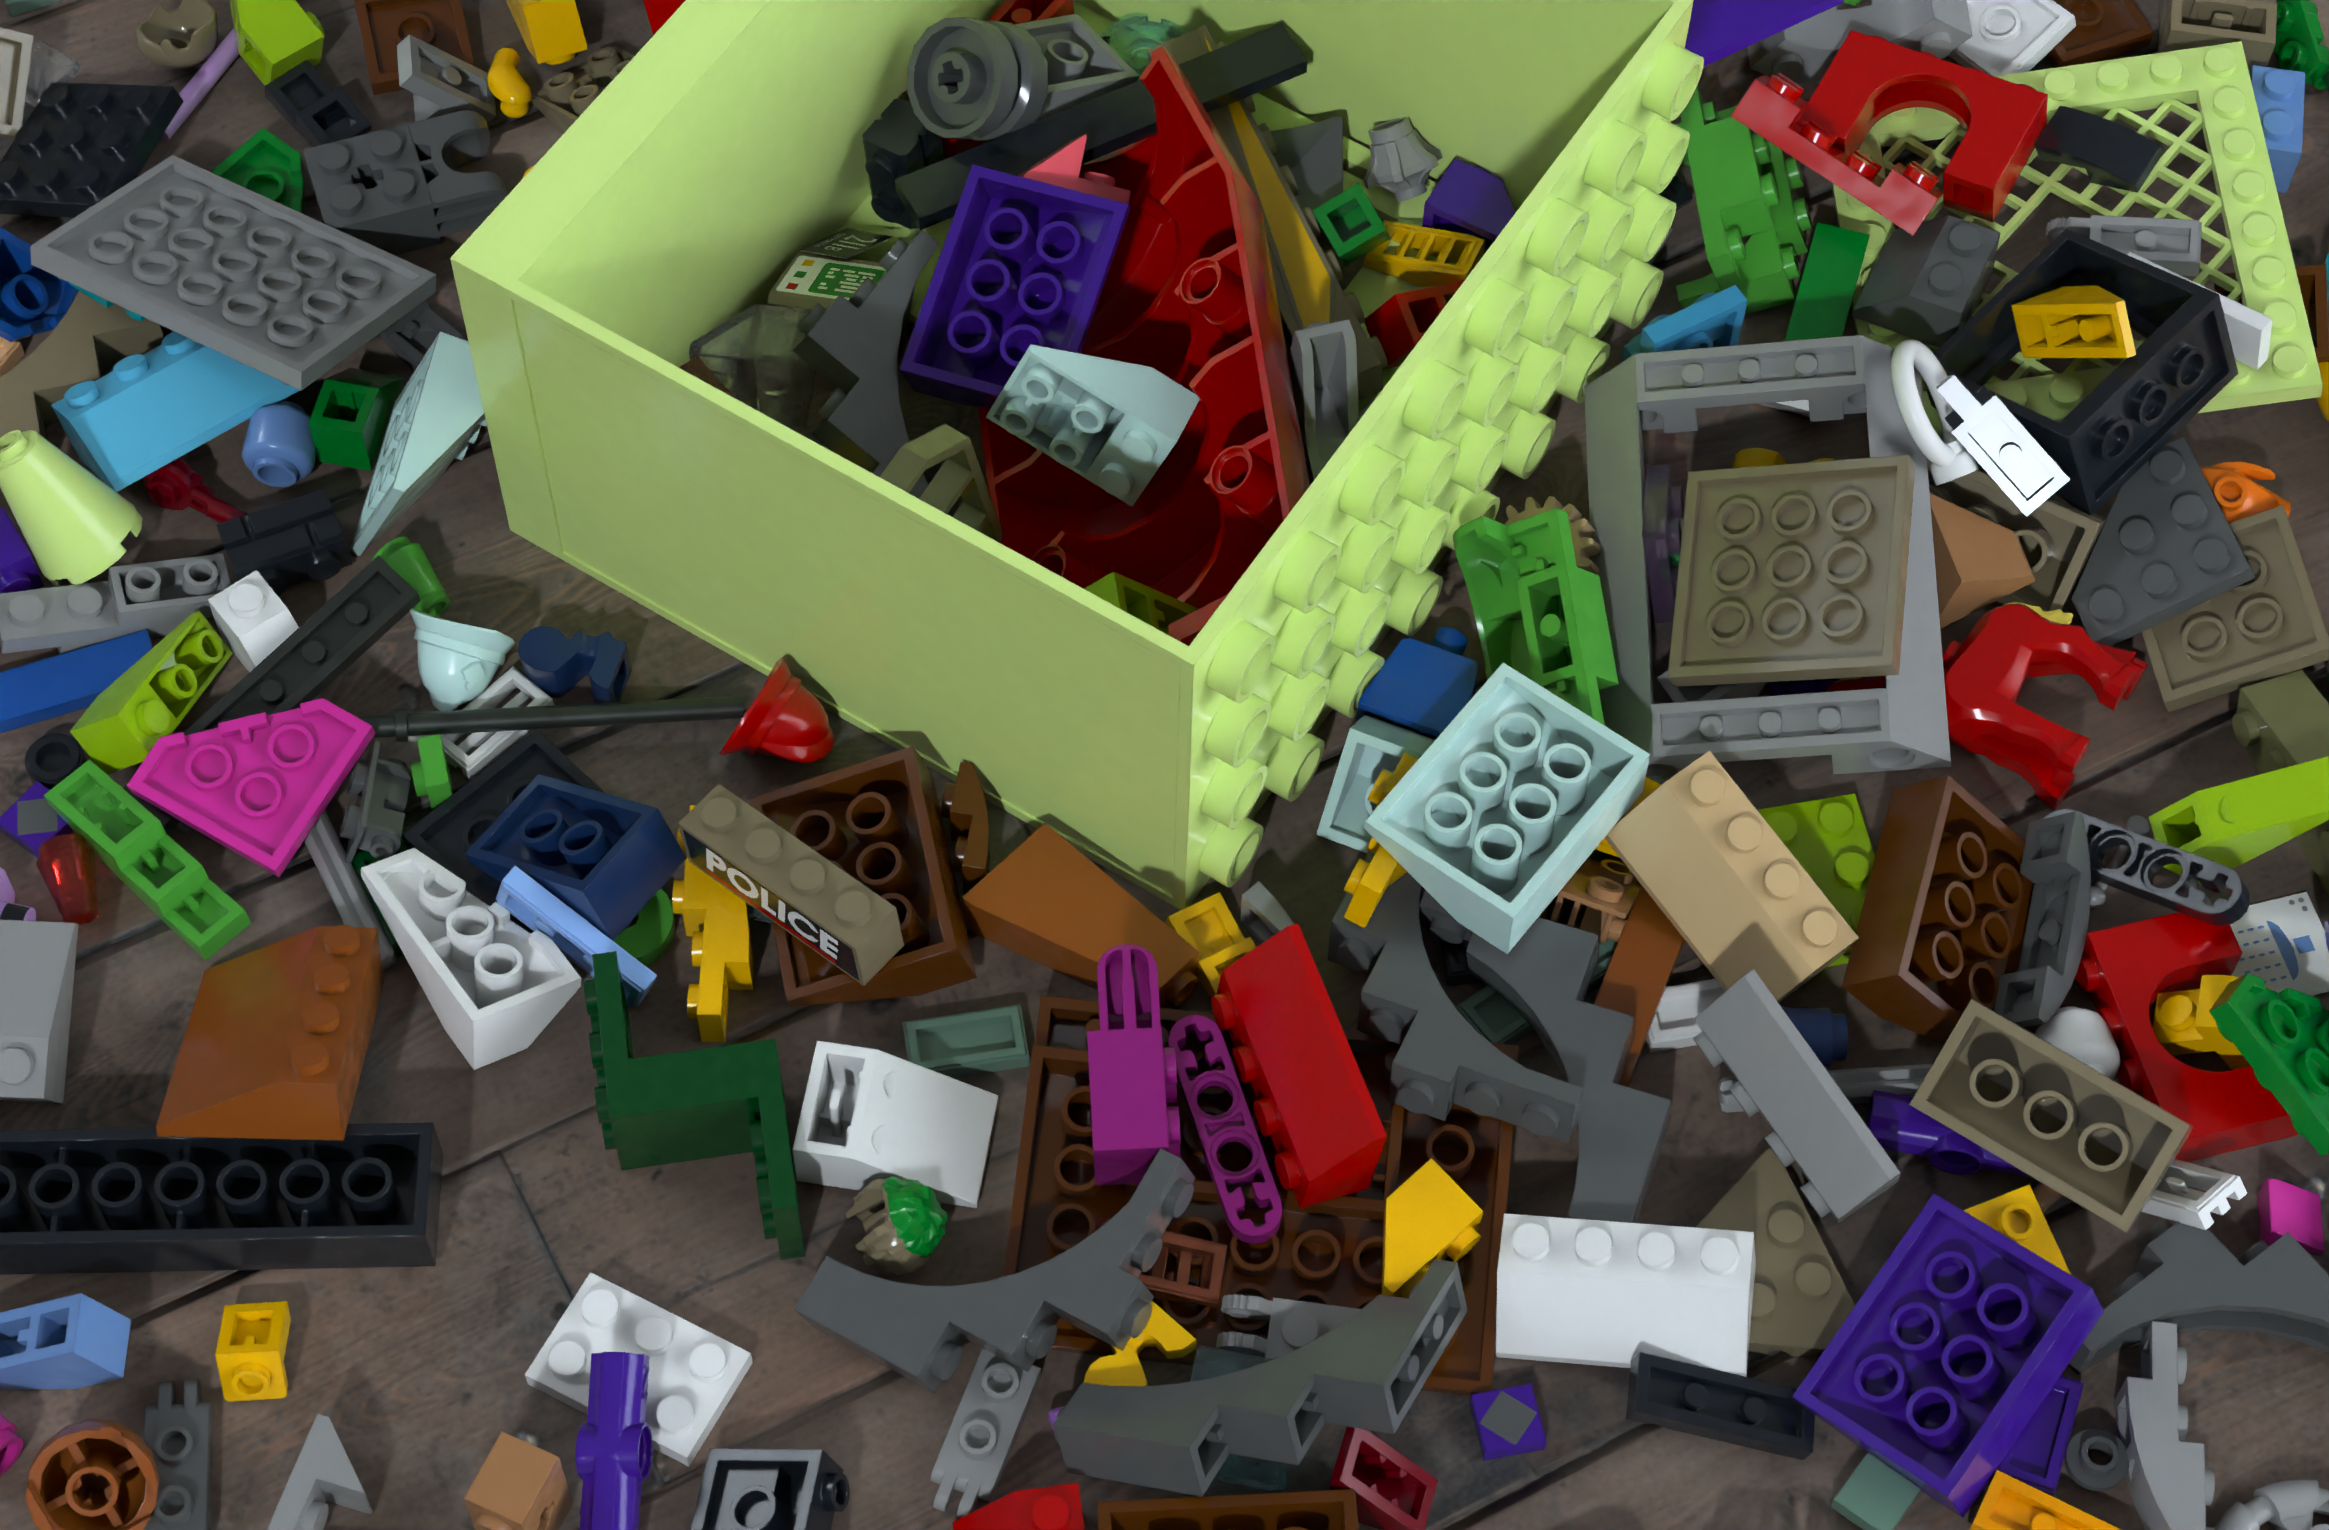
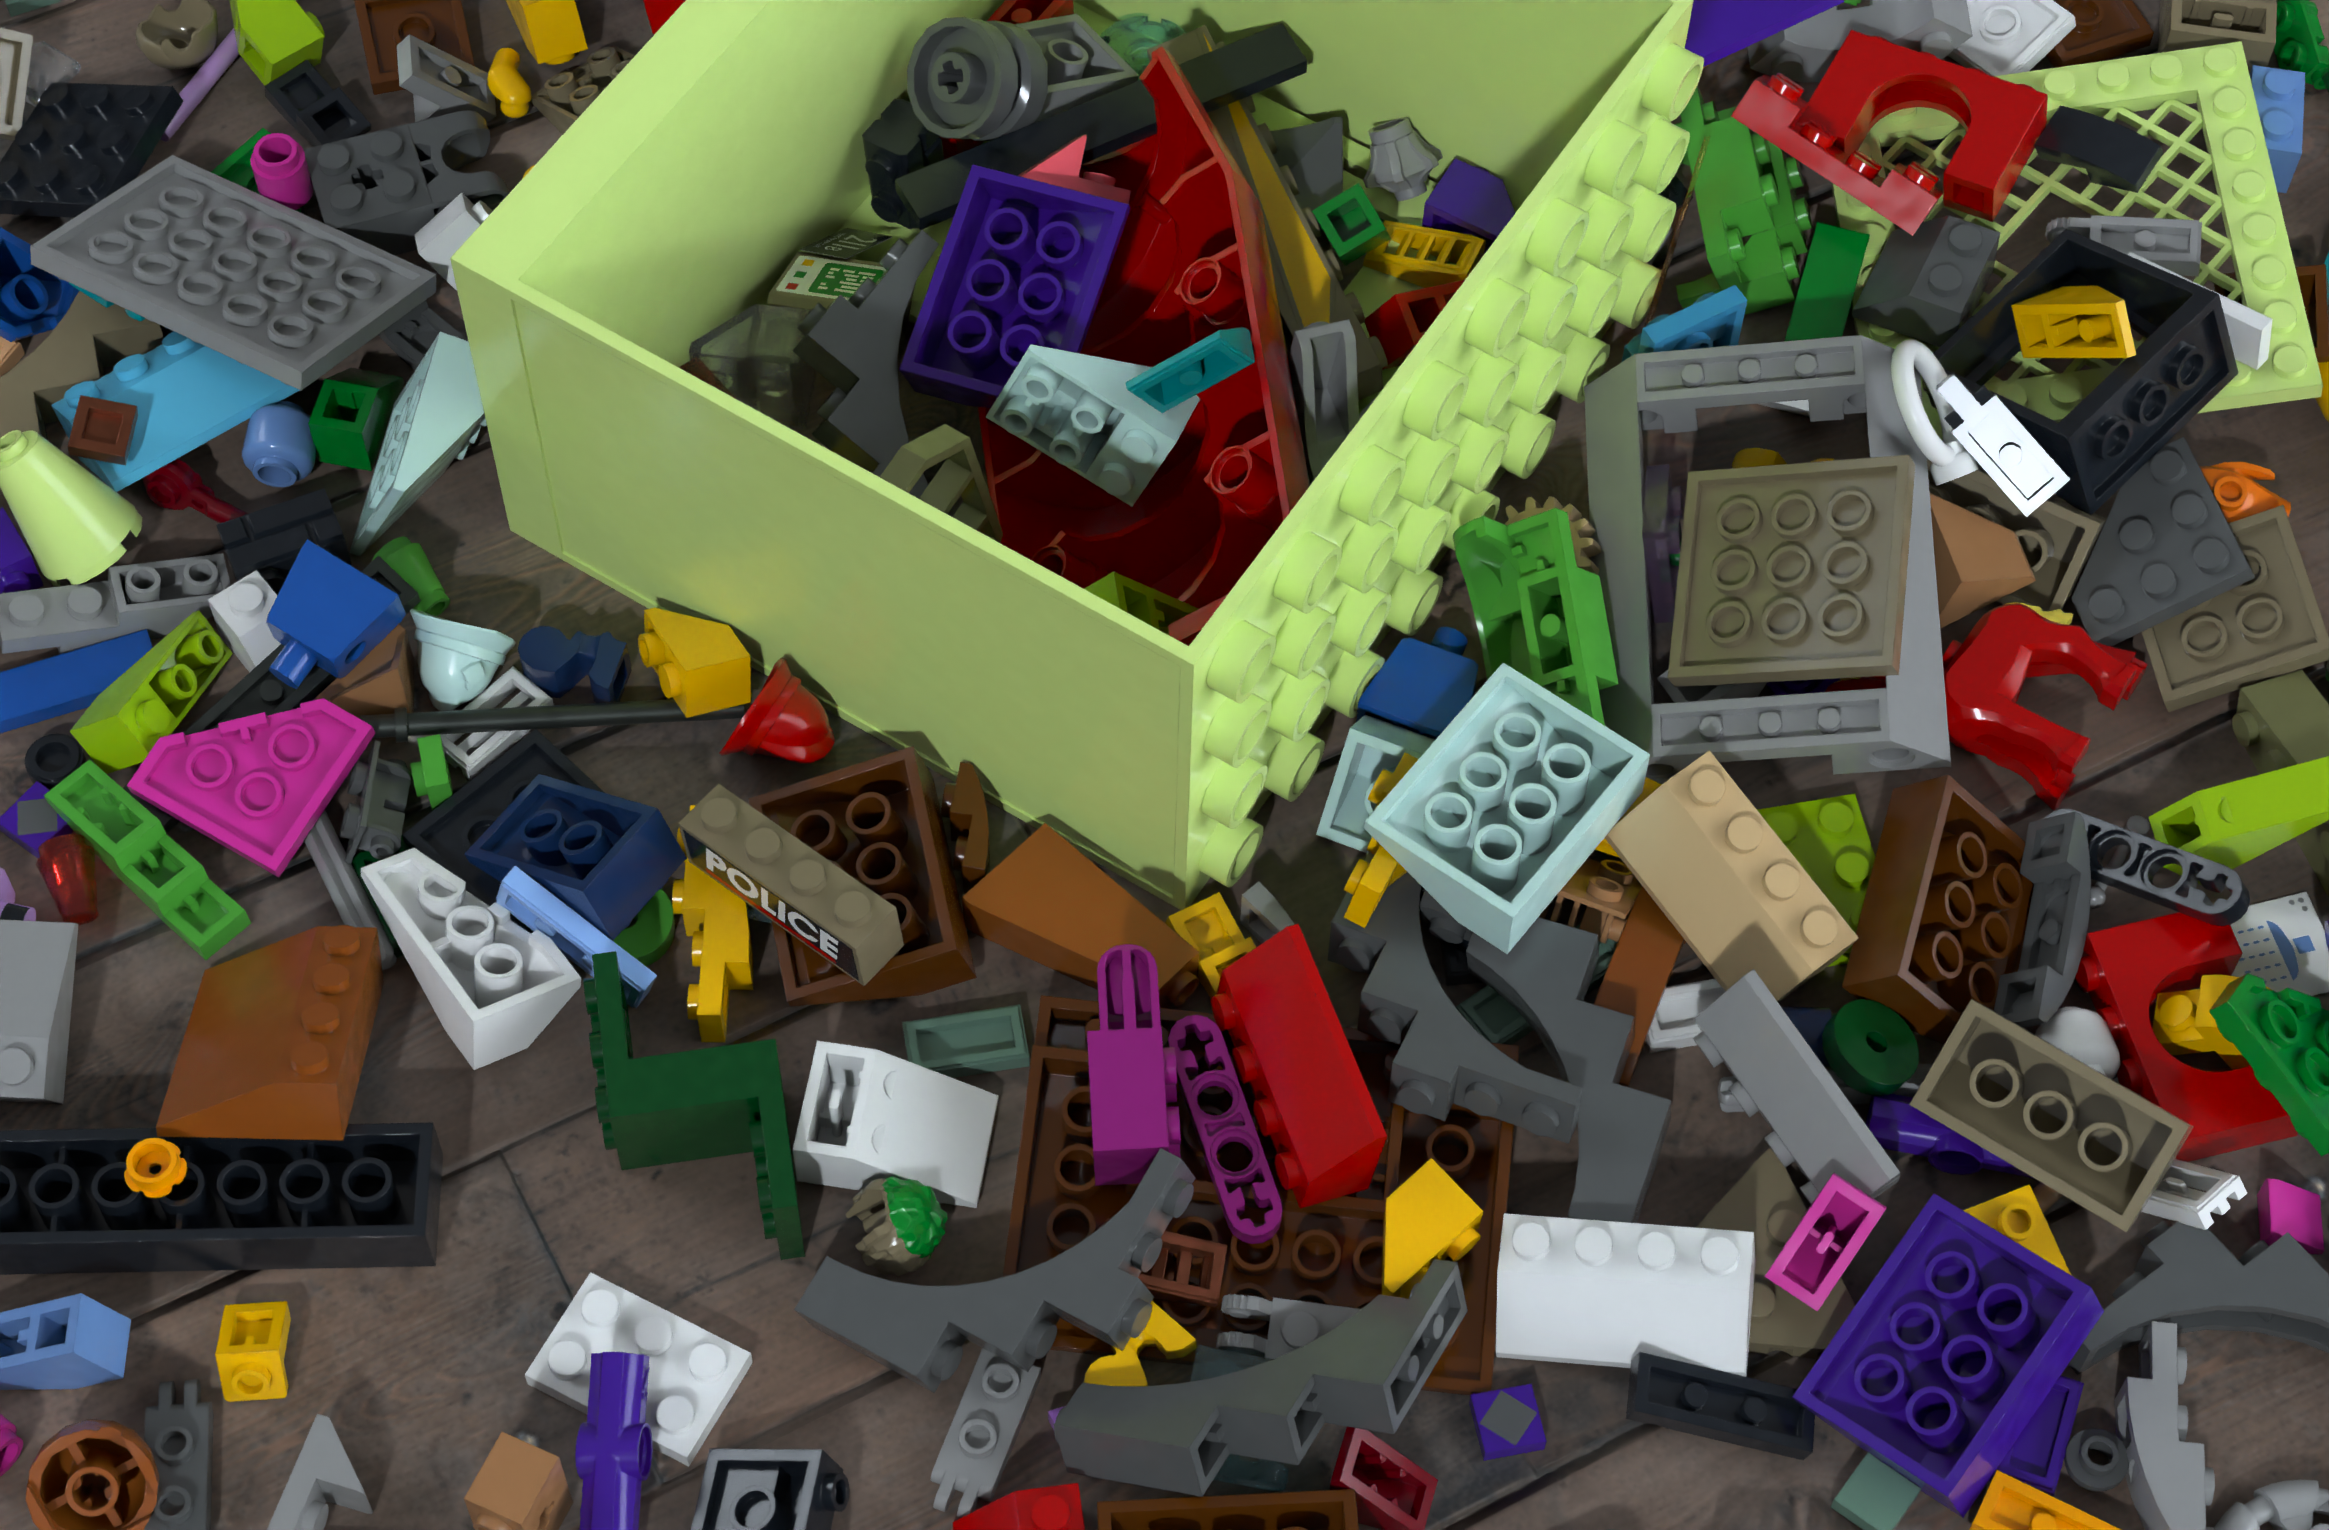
(102, 430): none -> copper plate
(147, 1155): none -> light orange plate
(282, 170): none -> dark pink brick
(328, 616): none -> blue torso
(379, 681): none -> medium nougat slope
(448, 232): none -> white brick
(696, 661): none -> yellow slope
(1194, 369): none -> teal slope
(1678, 229): none -> clear orange sticker
(1825, 1241): none -> dark pink slope
(1848, 1052): none -> dark green piece

